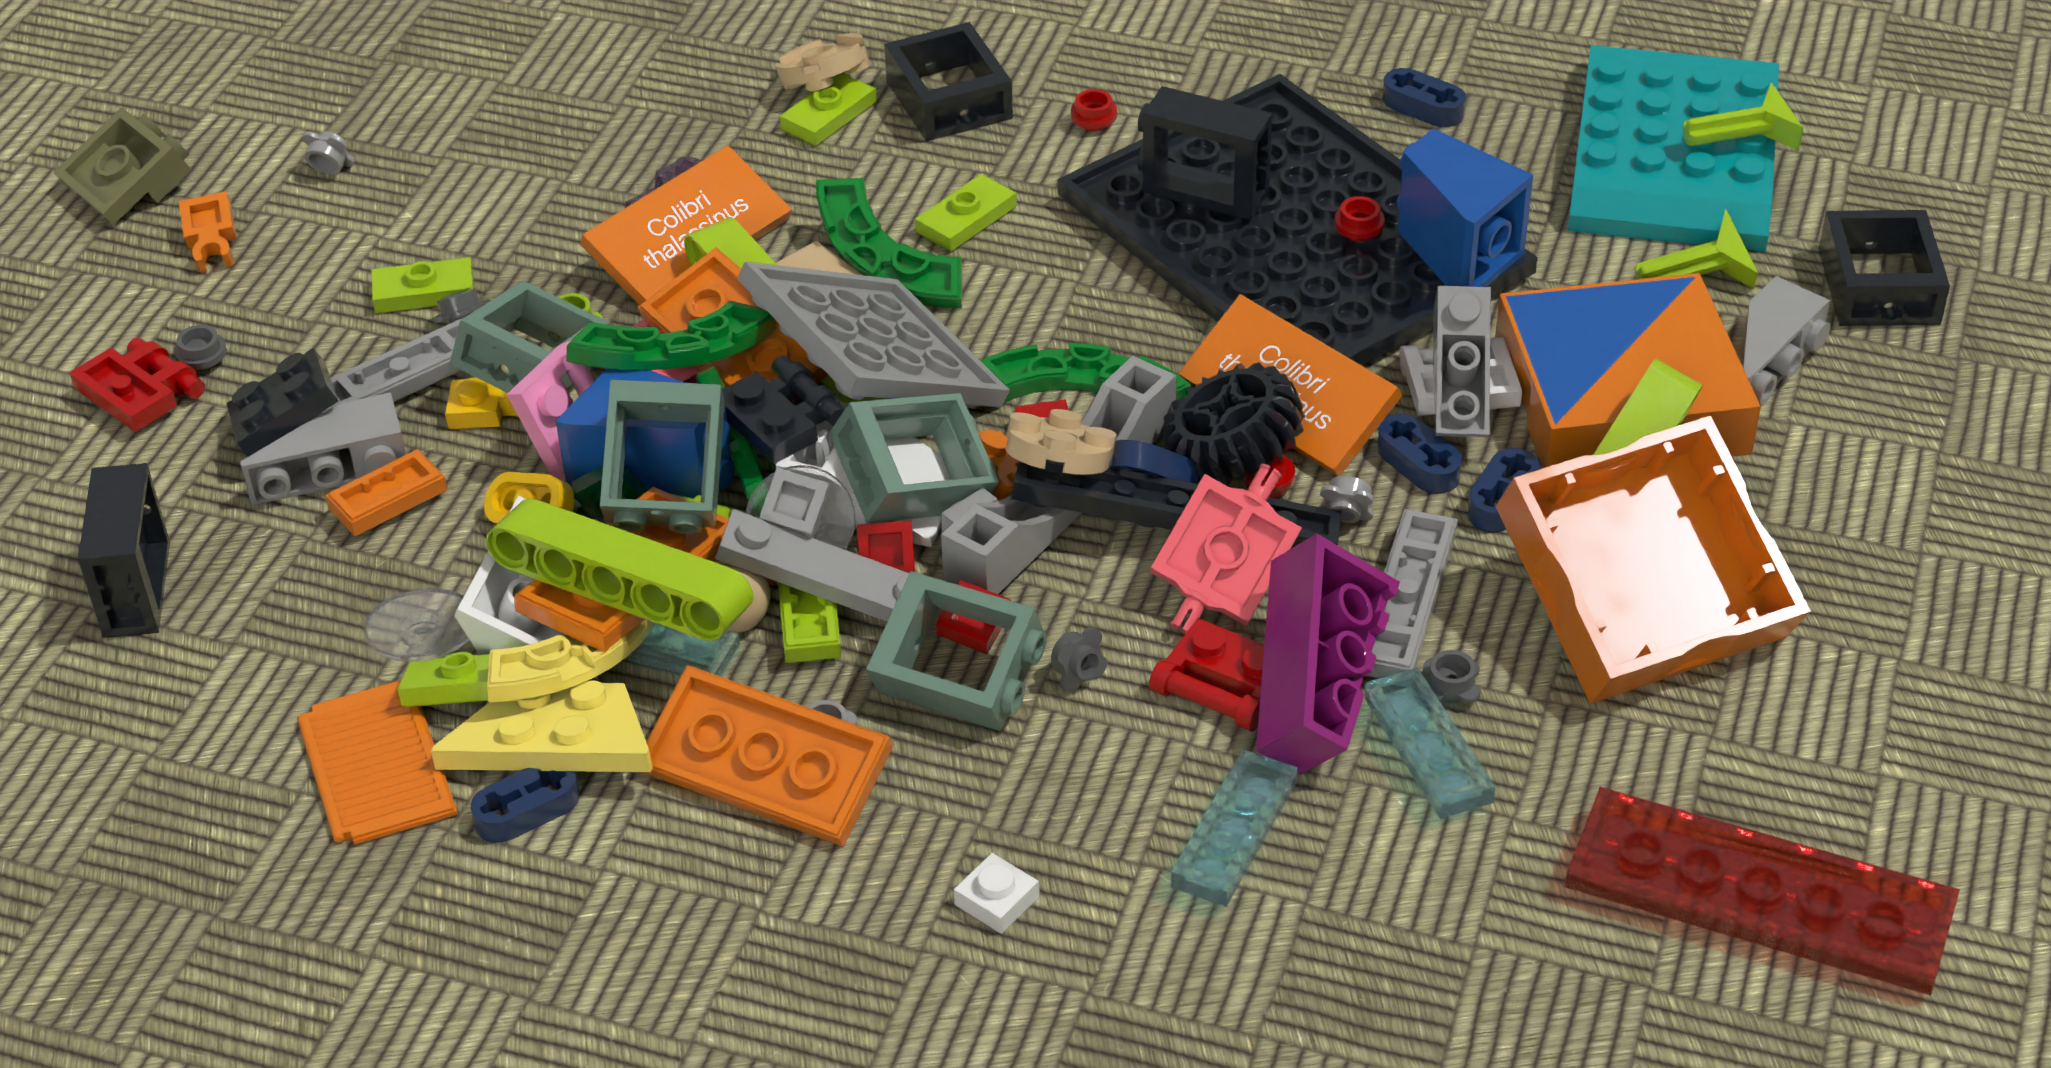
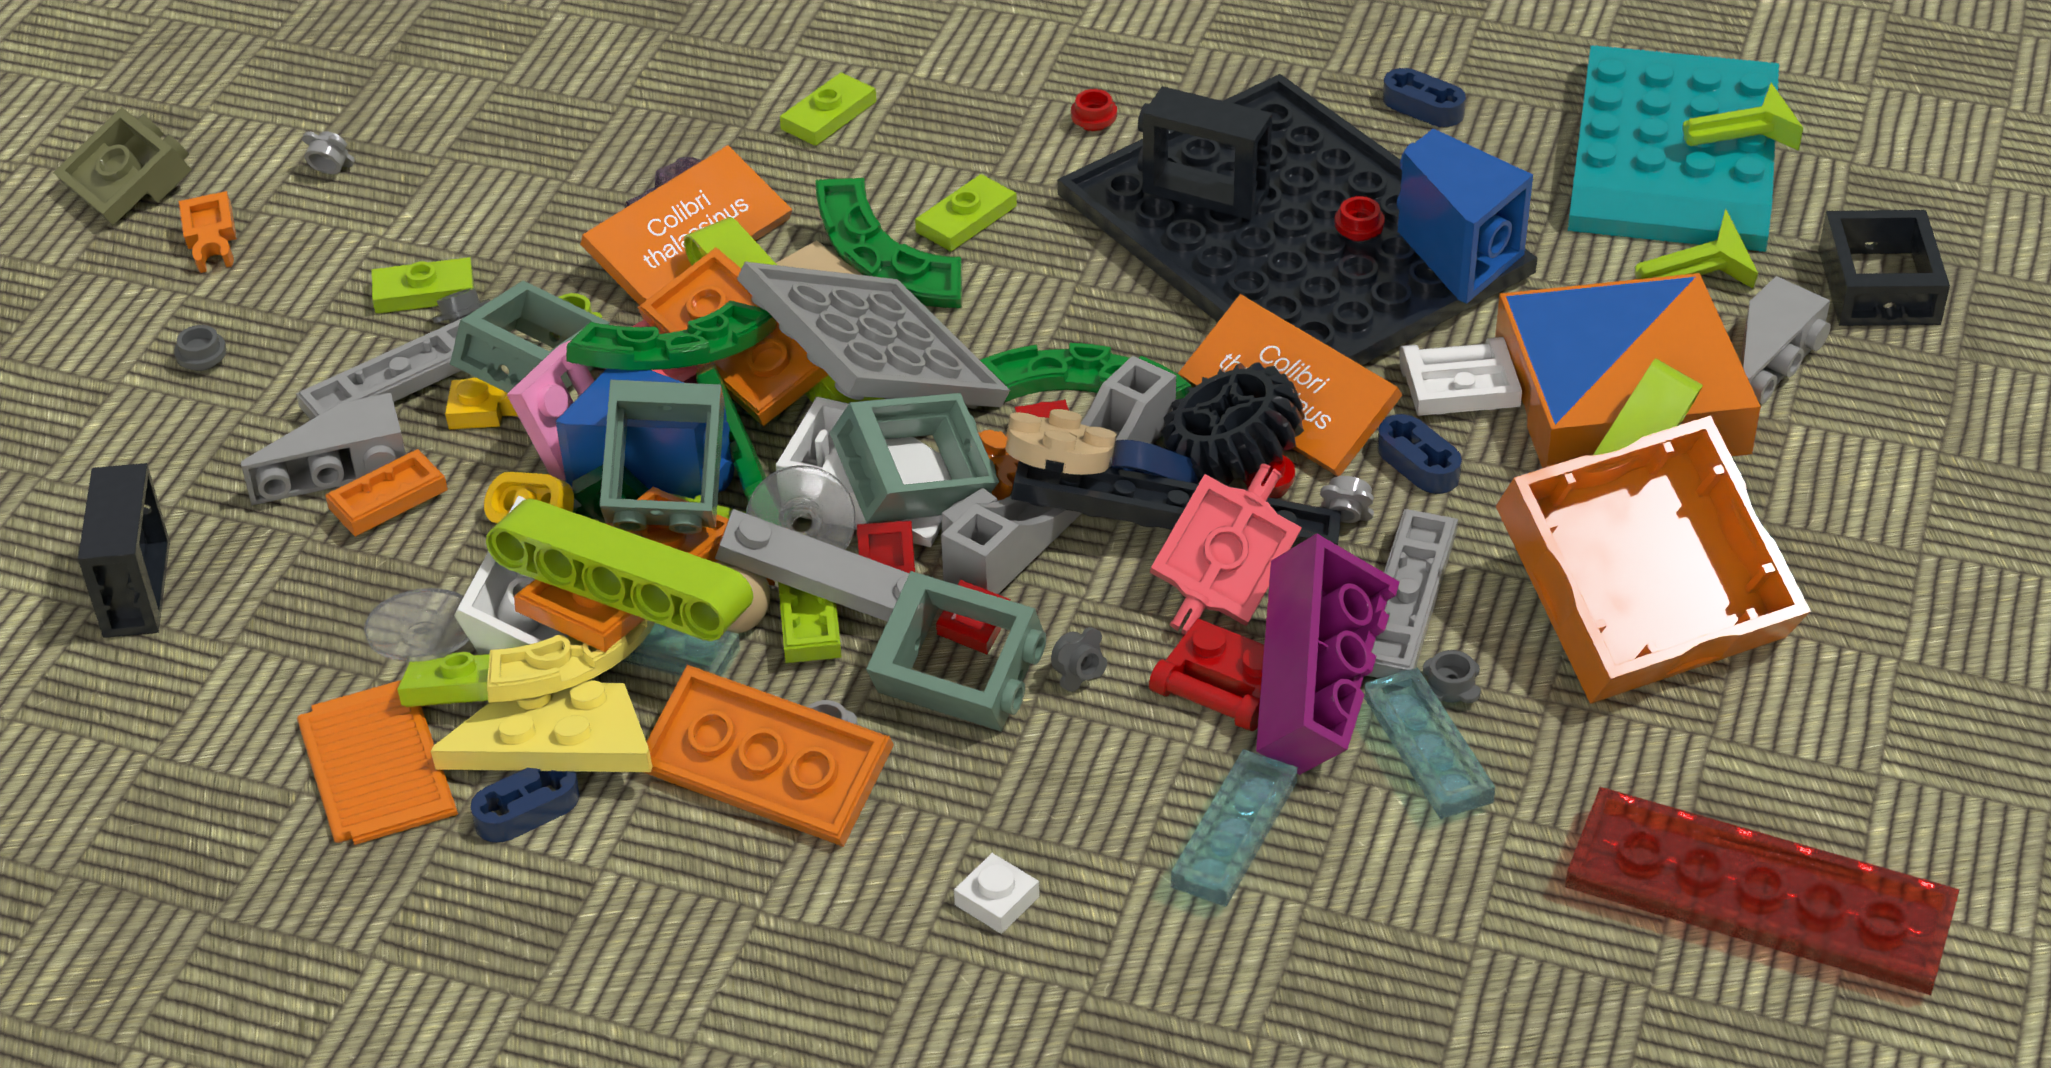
(136, 385): red plate -> none
(281, 401): black plate -> none
(768, 418): black plate -> none
(795, 502): light grey plate -> none
(817, 63): tan plate -> none
(939, 110): black window -> none
(1462, 361): light grey slope -> none
(1493, 484): dark blue beam -> none

